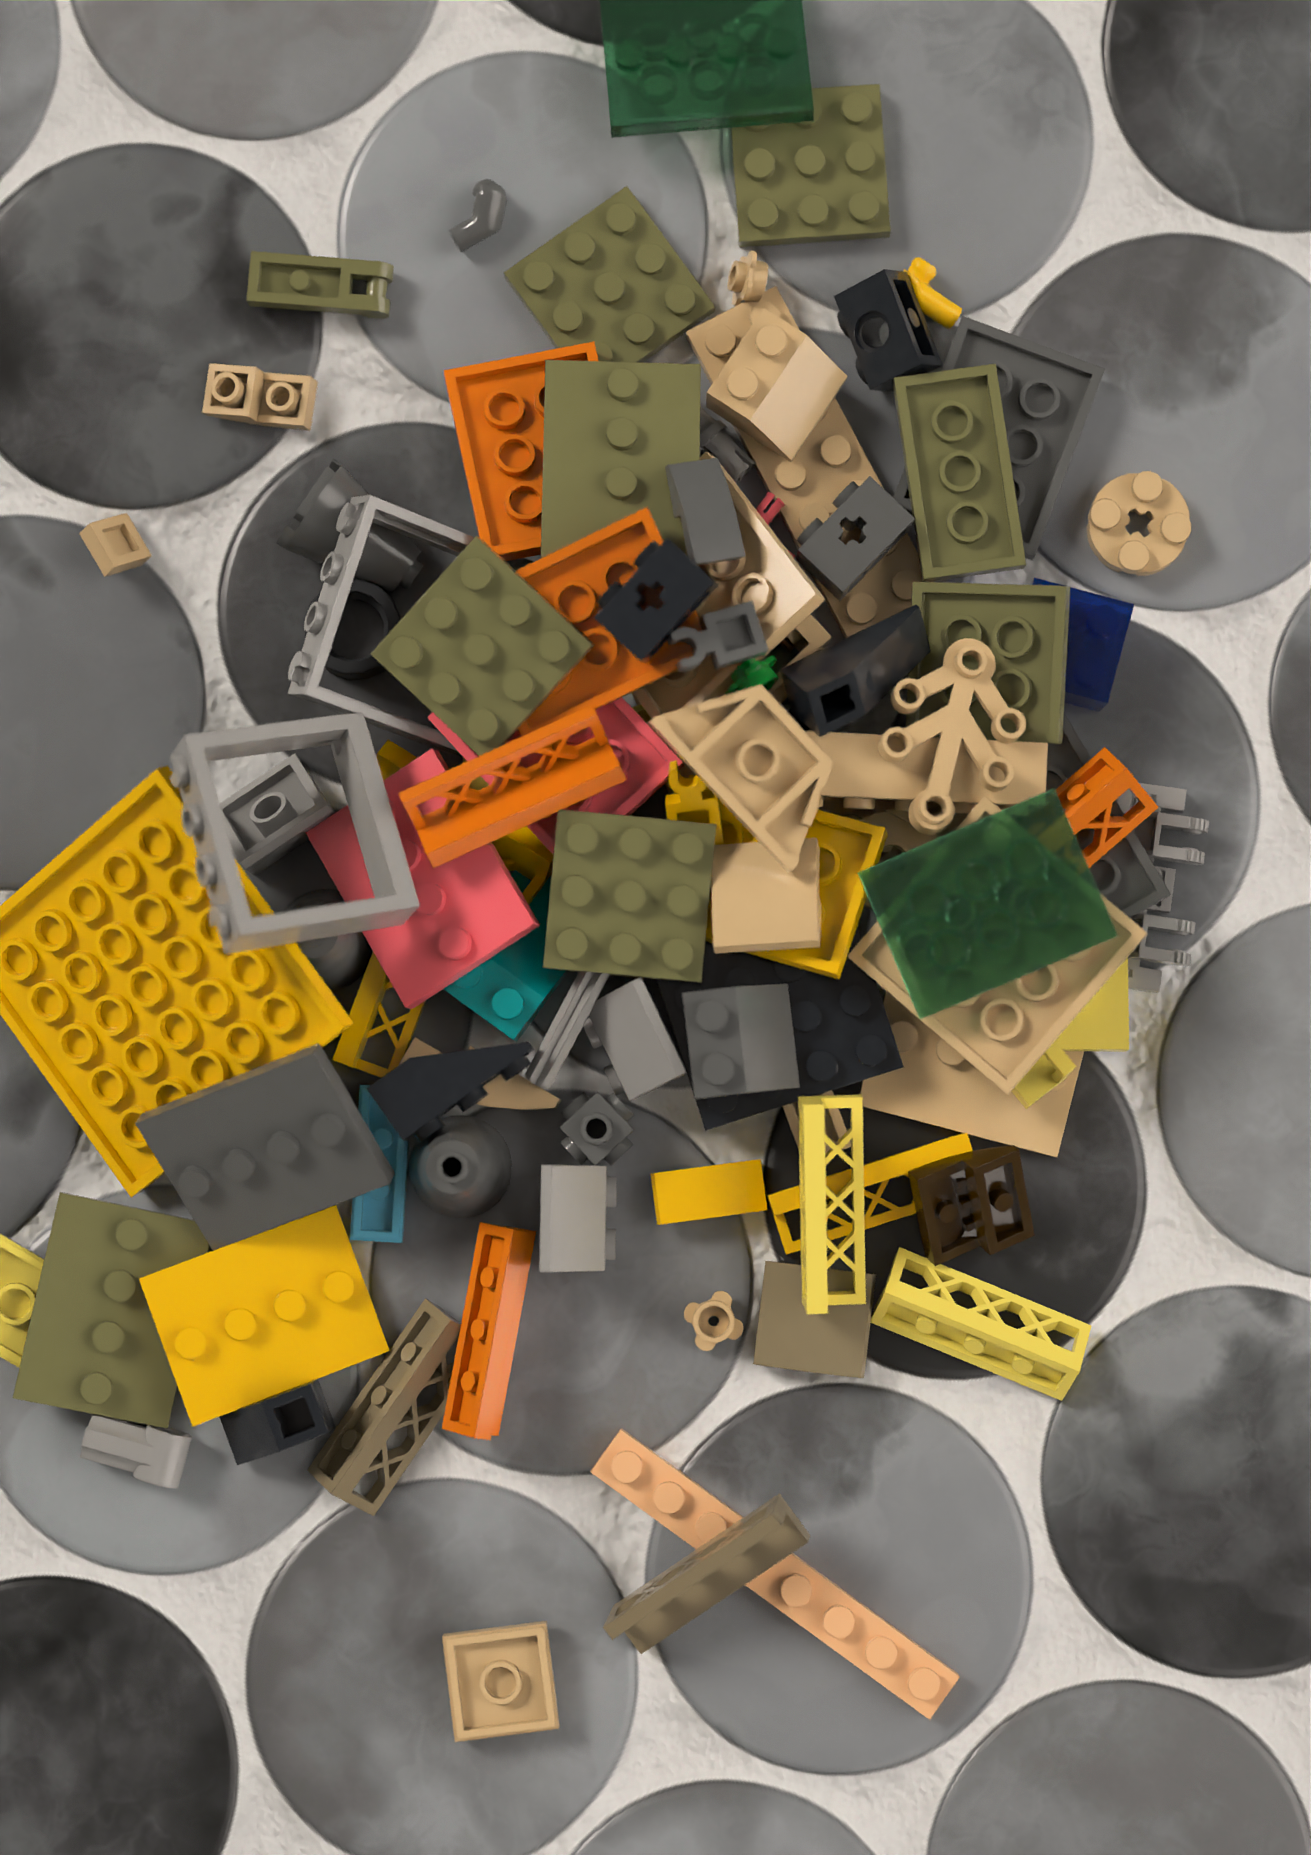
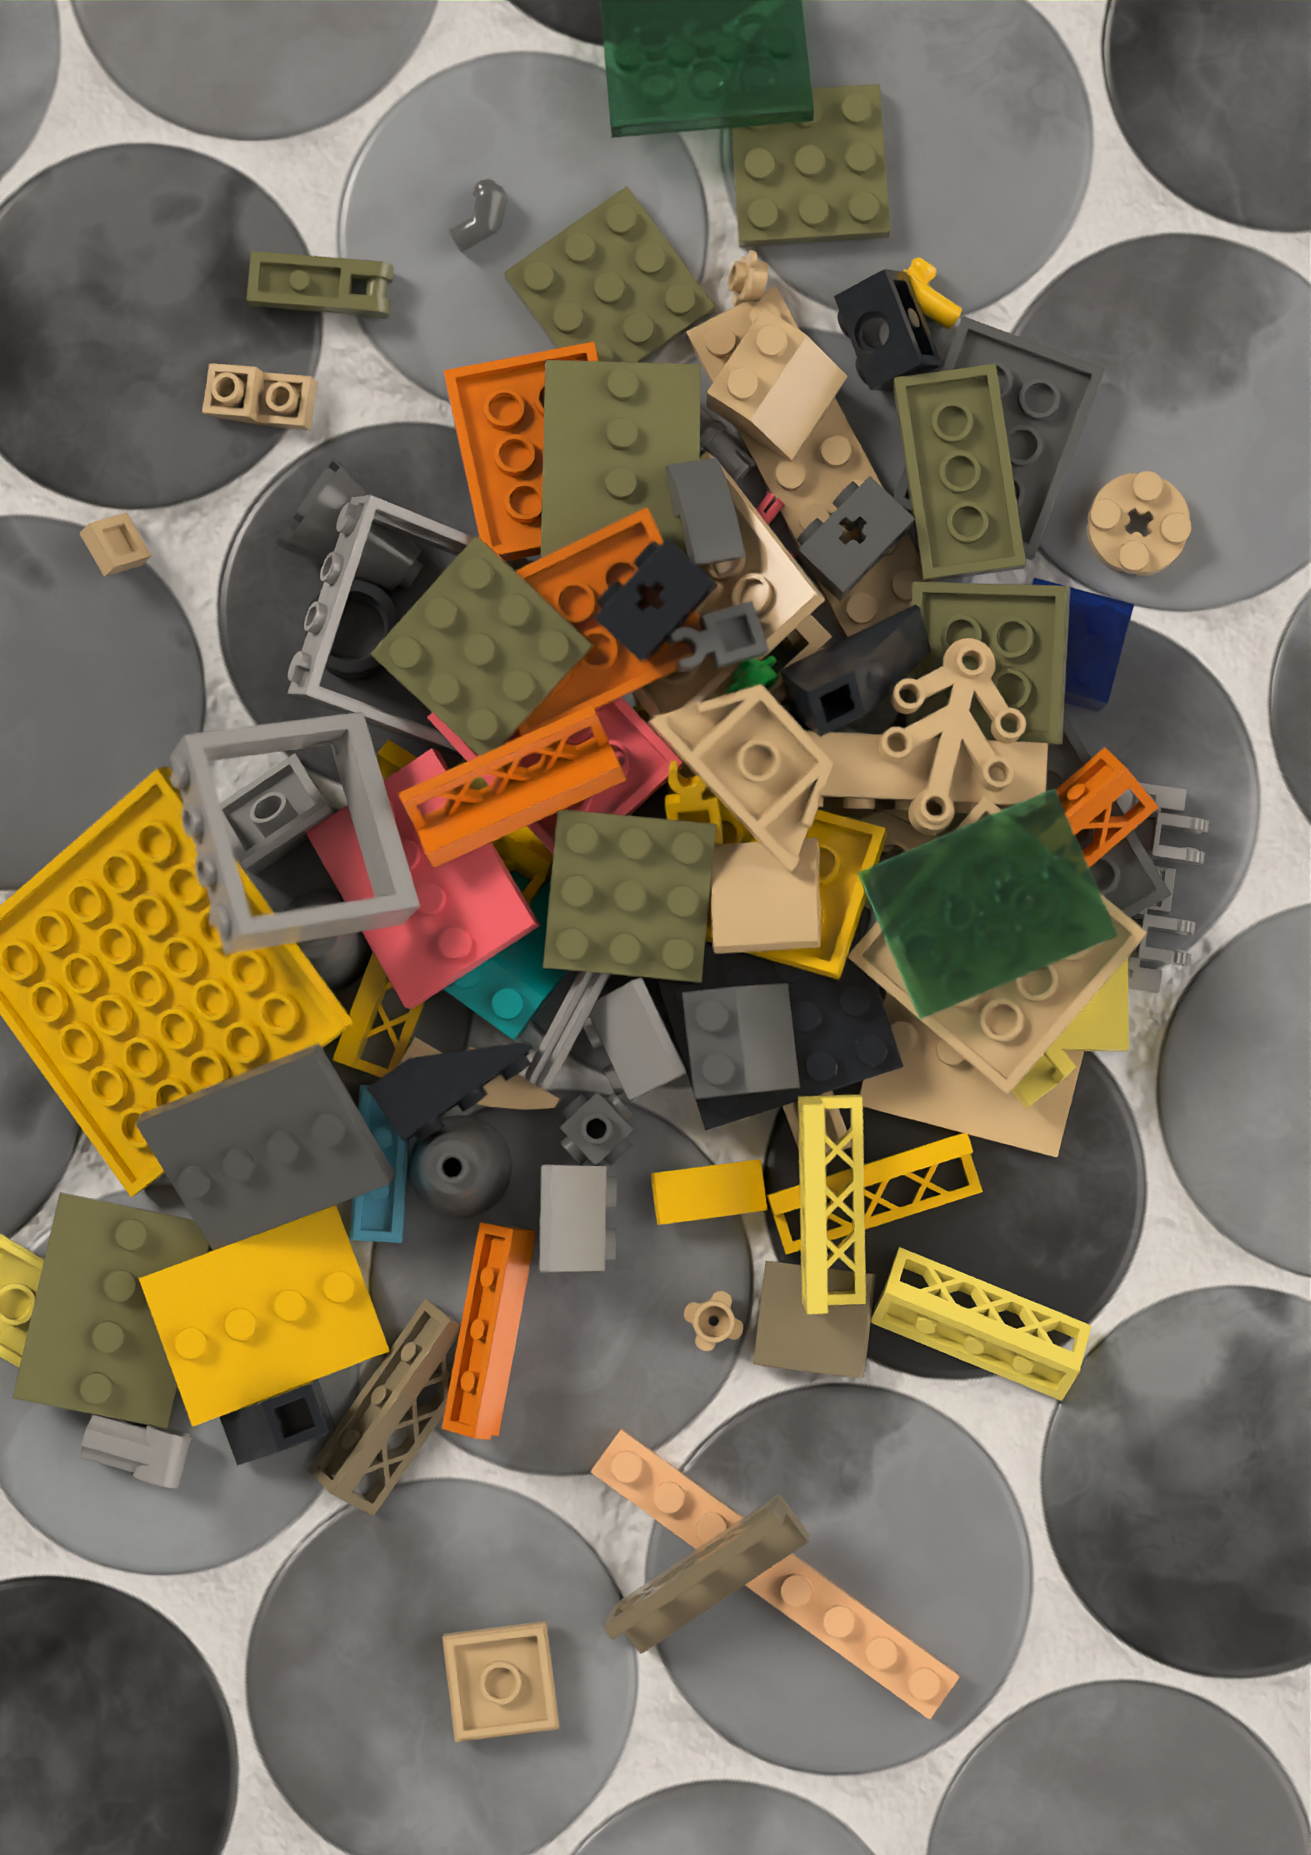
(971, 1203): dark brown slope -> none

